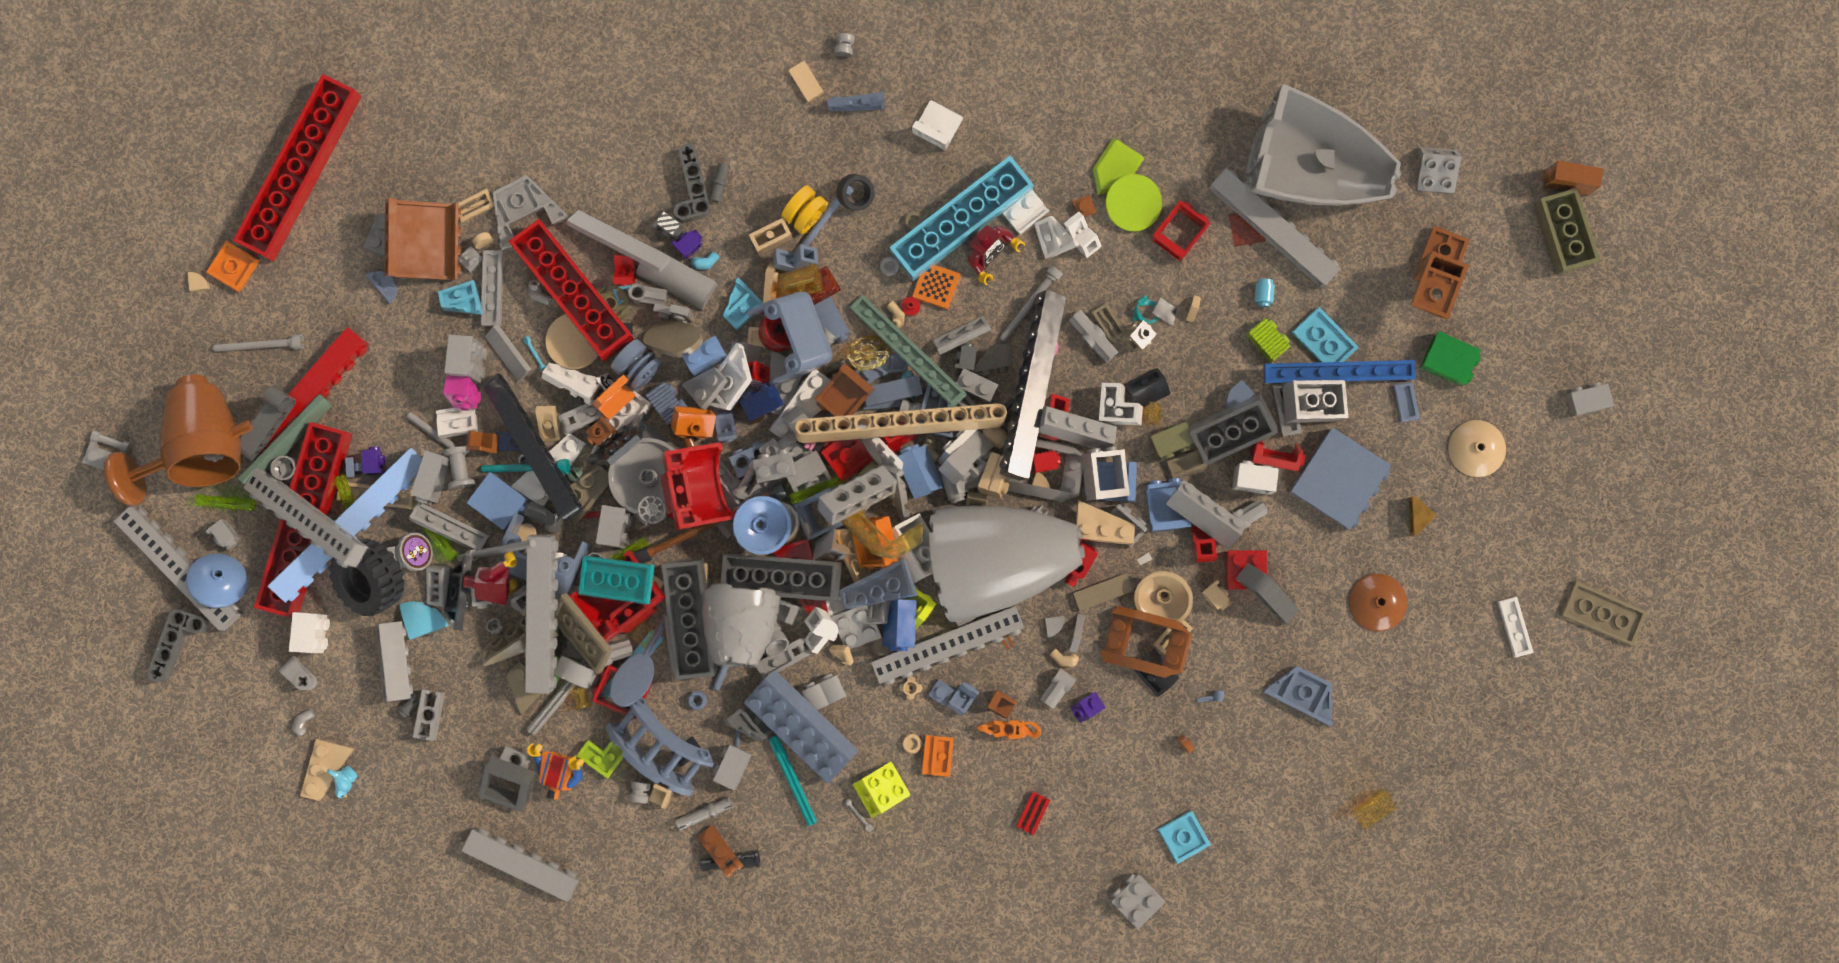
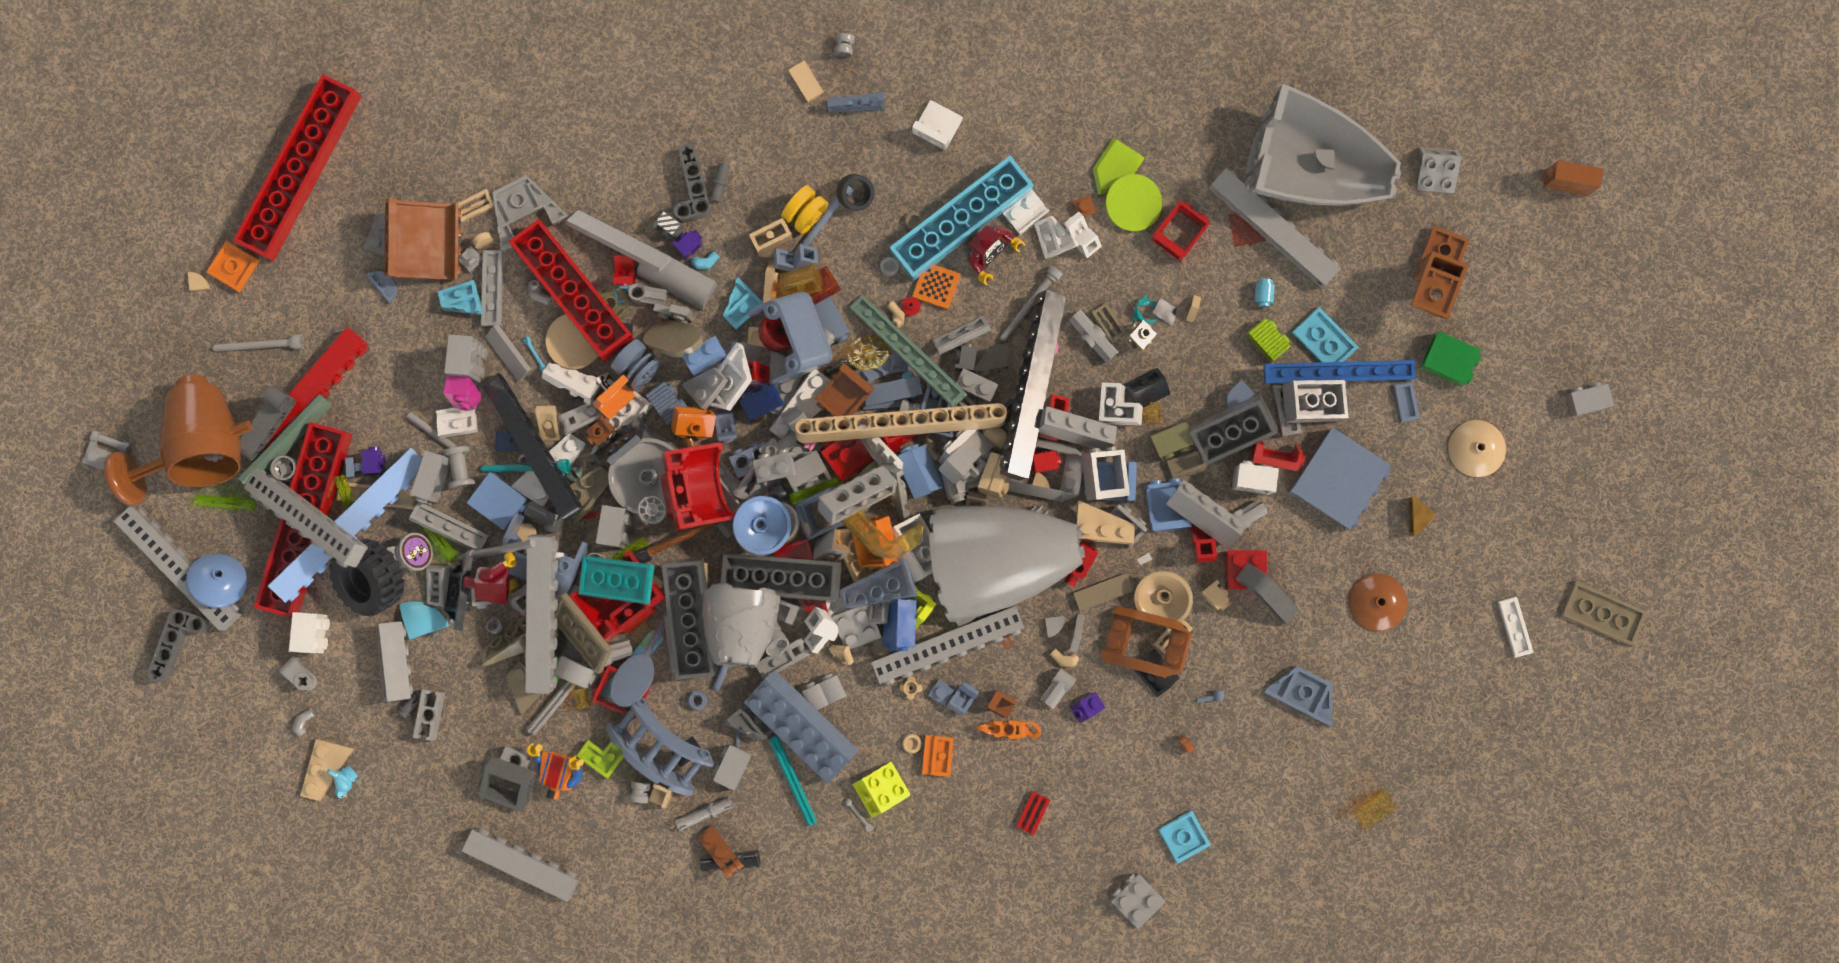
(224, 534): light grey brick -> none
(482, 442): dark orange panel -> none
(1566, 231): olive brick -> none

